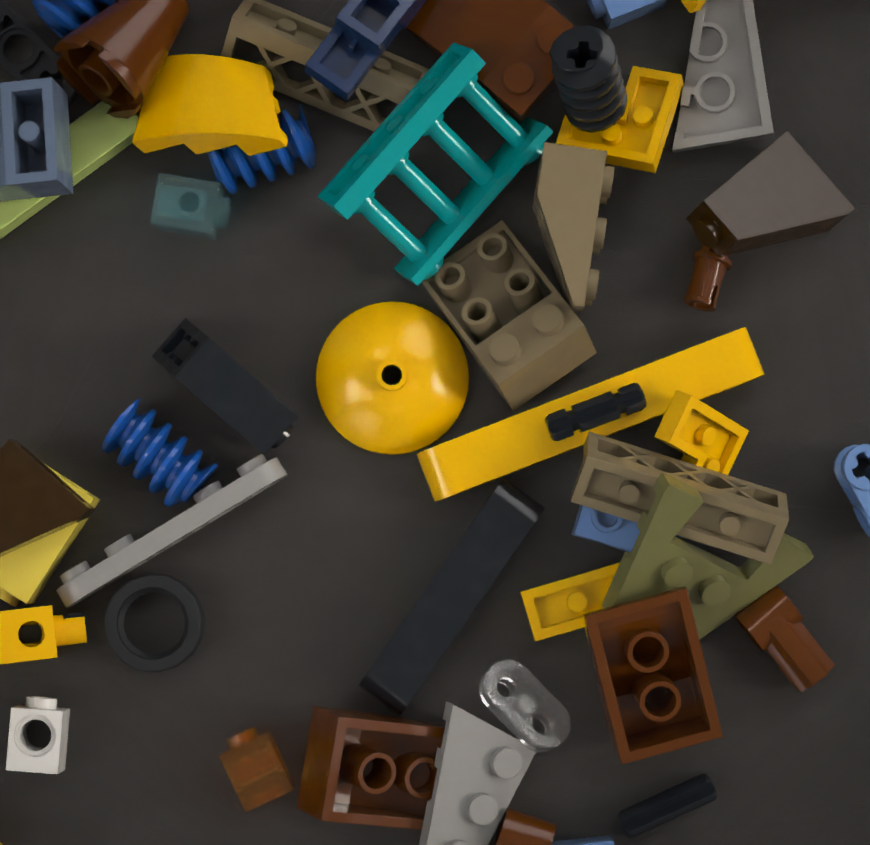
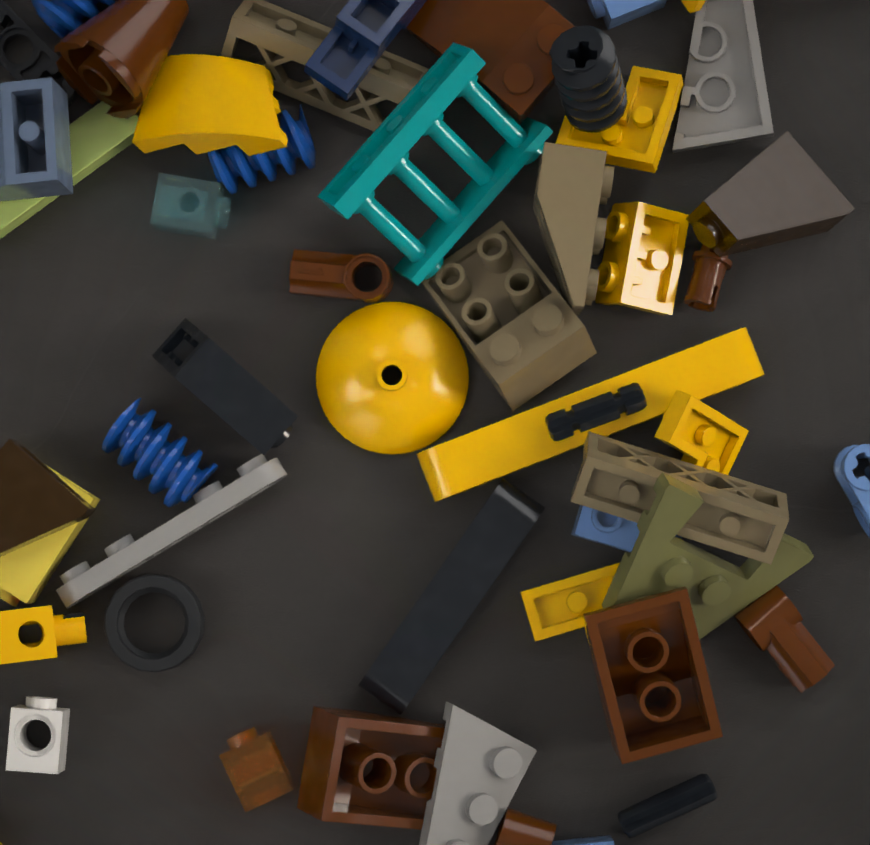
(335, 275): none -> reddish brown piece
(526, 702): clear plate -> none
(642, 257): none -> yellow bracket

